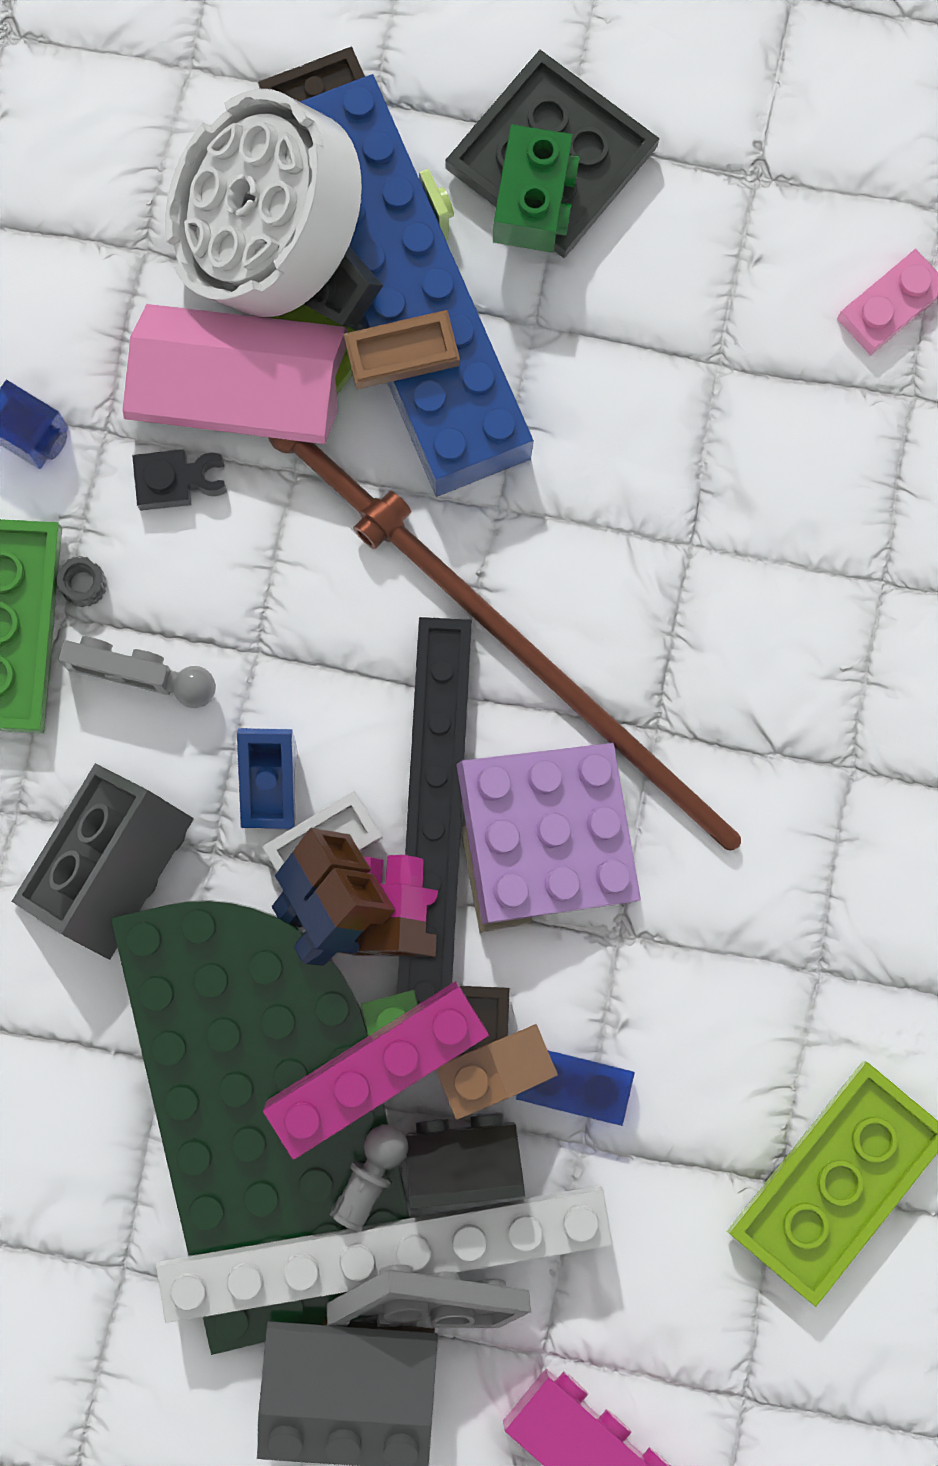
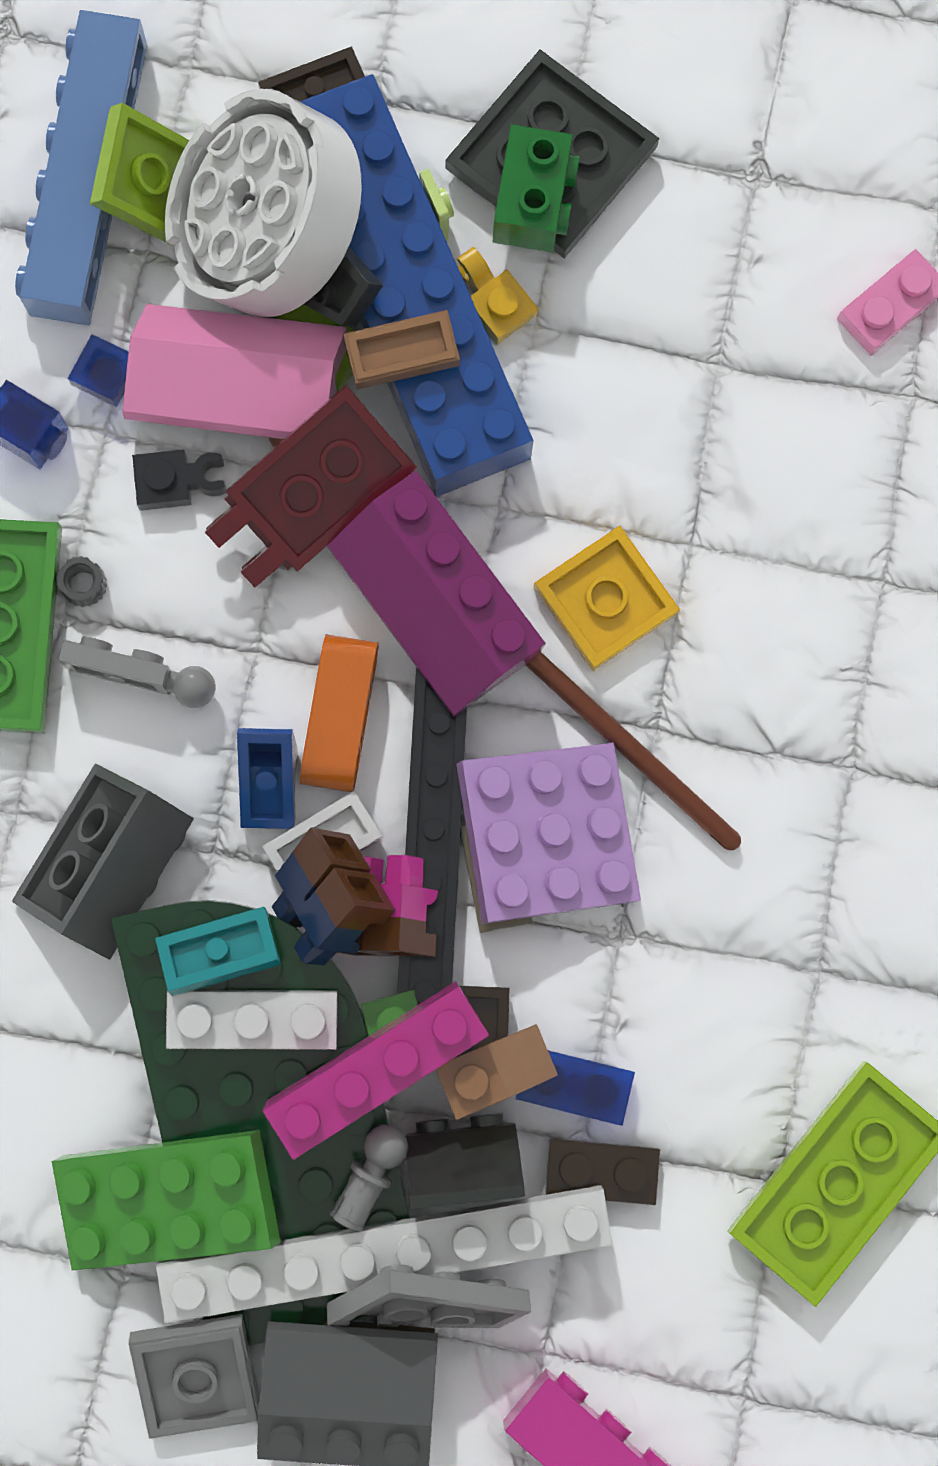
(69, 233): none -> medium blue brick
(101, 370): none -> clear blue plate
(136, 169): none -> lime plate
(166, 1201): none -> bright green plate
(194, 1376): none -> light grey plate
(218, 951): none -> teal plate
(252, 1019): none -> white plate
(311, 485): none -> dark red tile
(339, 713): none -> orange beam
(435, 594): none -> magenta slope
(499, 299): none -> yellow plate
(606, 598): none -> yellow tile
(622, 1170): none -> dark brown plate

